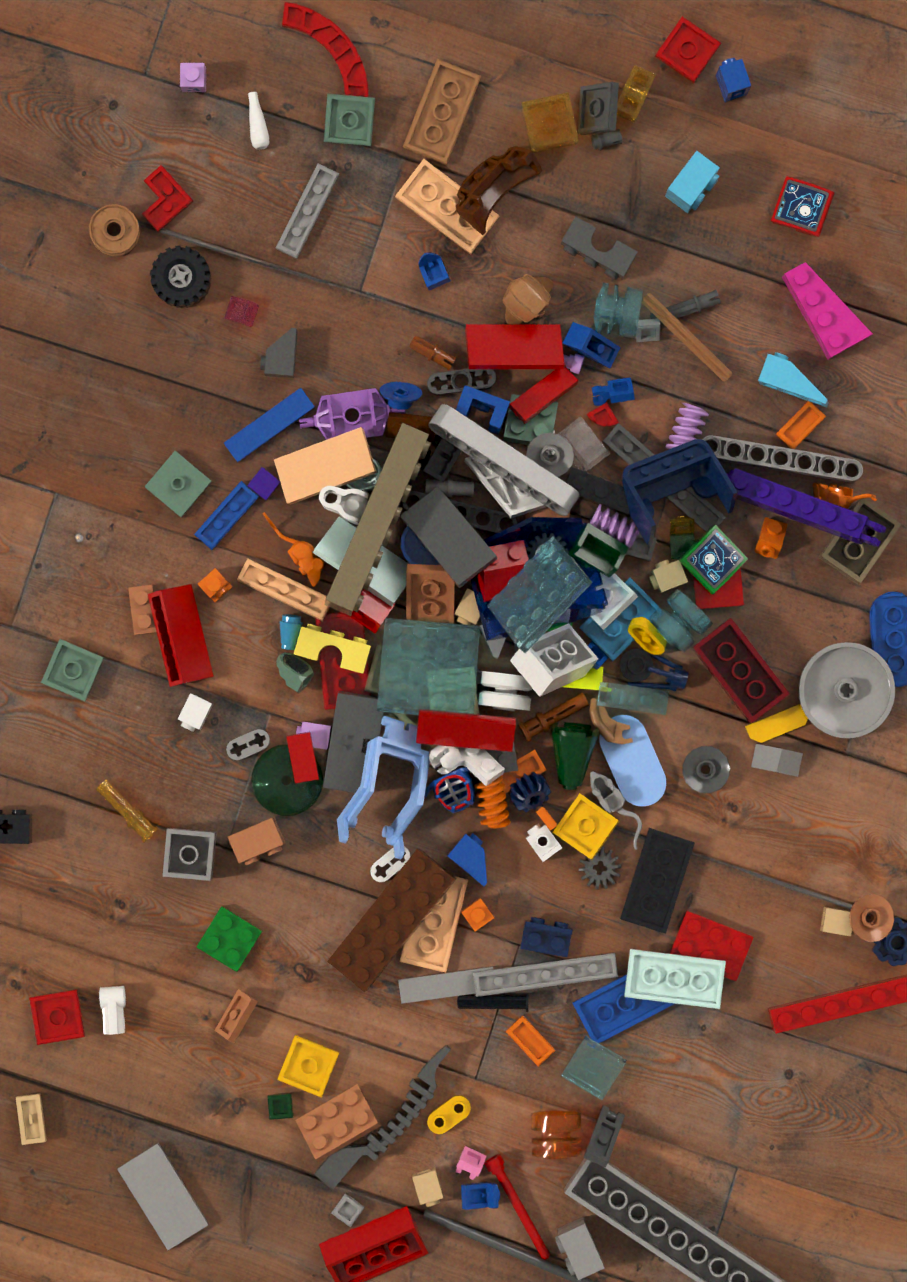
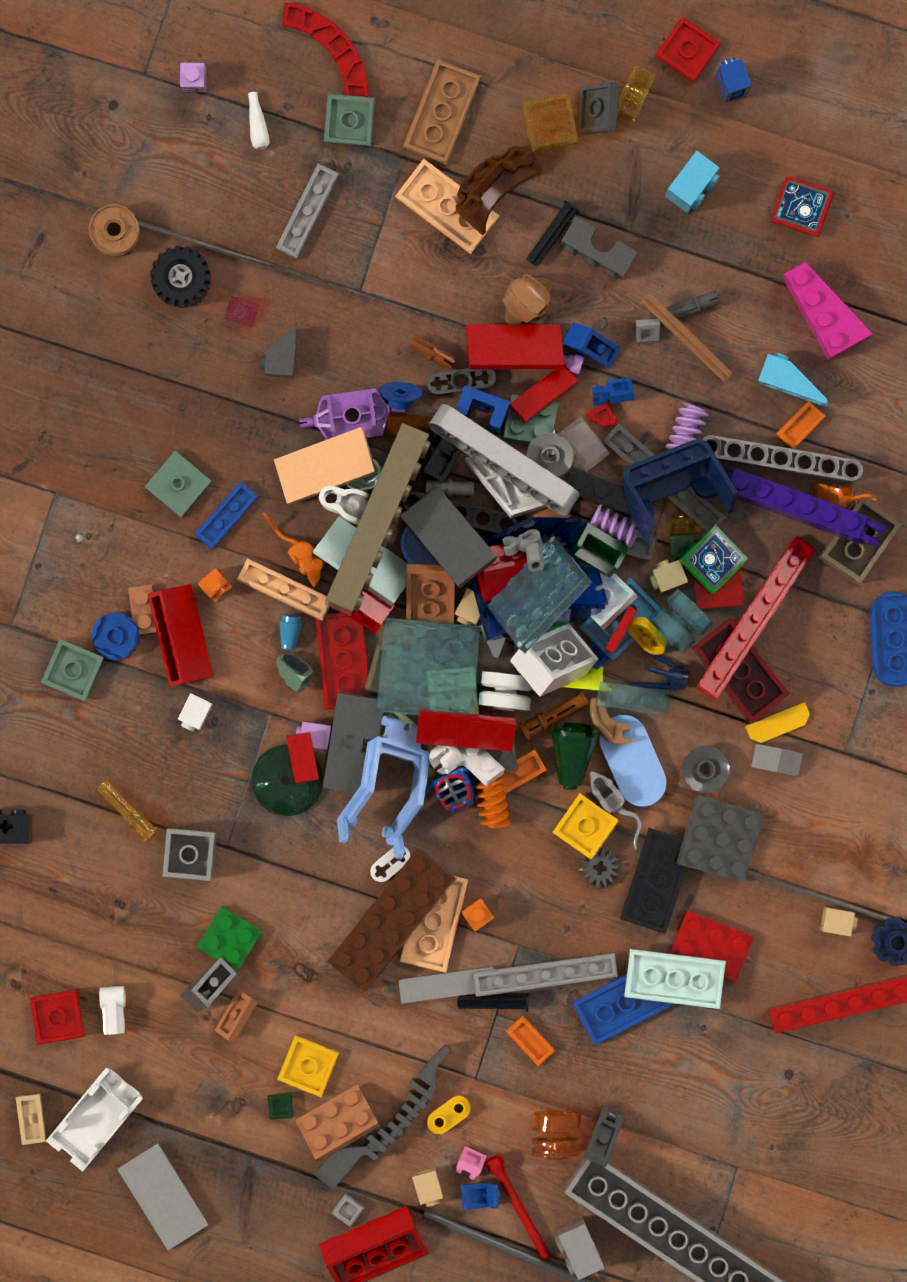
(95, 1118): none -> white piece
(115, 636): none -> blue tile
(171, 199): red tile -> none
(208, 985): none -> dark grey slope
(245, 739): light grey beam -> none
(257, 840): nougat brick -> none
(264, 483): dark purple tile -> none
(269, 425): blue tile -> none
(312, 641): light yellow arch -> none
(433, 270): blue plate -> none
(470, 857): blue slope -> none
(529, 792): dark blue gear -> none
(531, 544): none -> light grey bar
(546, 818): orange tile -> none
(546, 938): dark blue bracket -> none
(547, 850): white brick -> none
(552, 233): none -> black axle
(593, 1068): clear light blue tile -> none
(606, 139): dark grey pin -> none
(618, 310): clear light blue wheel -> none
(620, 630): none -> red tile
(635, 665): black piece -> none
(720, 838): none -> dark grey plate
(755, 618): none -> tile
(771, 538): orange bracket -> none
(846, 690): light grey dish -> none
(881, 918): nougat dish -> none

